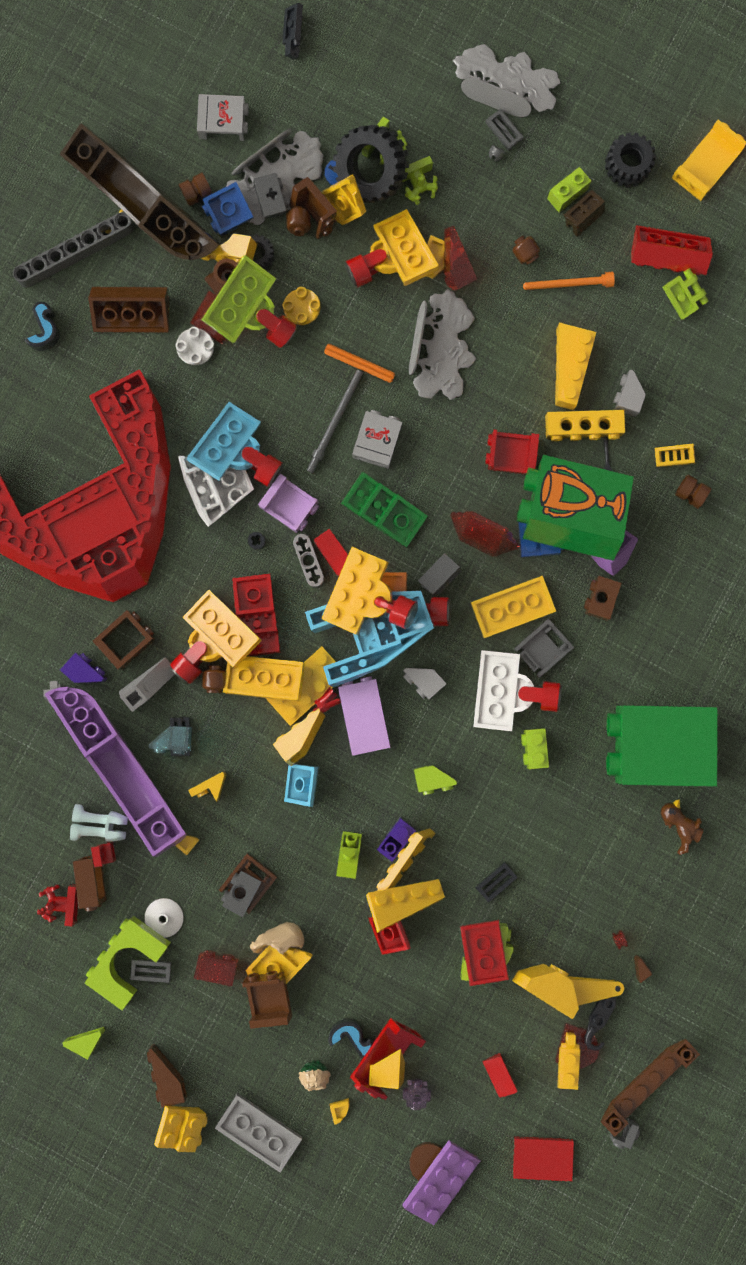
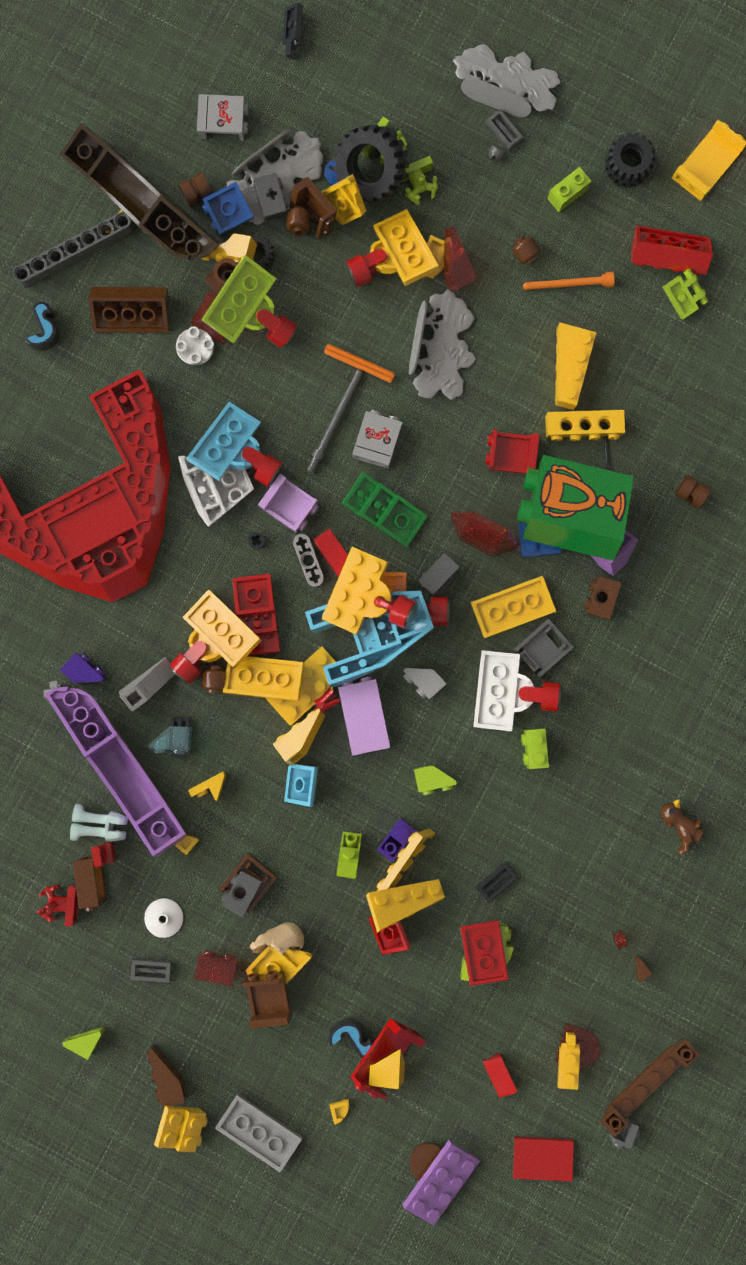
(104, 976): lime arch -> none
(110, 653): reddish brown window -> none
(301, 306): yellow dish -> none
(314, 1075): tan piece -> none
(416, 1087): clear purple brick -> none
(569, 992): yellow slope -> none
(585, 212): dark brown hinge -> none
(631, 394): light grey slope -> none
(663, 745): green brick -> none
(690, 447): yellow slope -> none

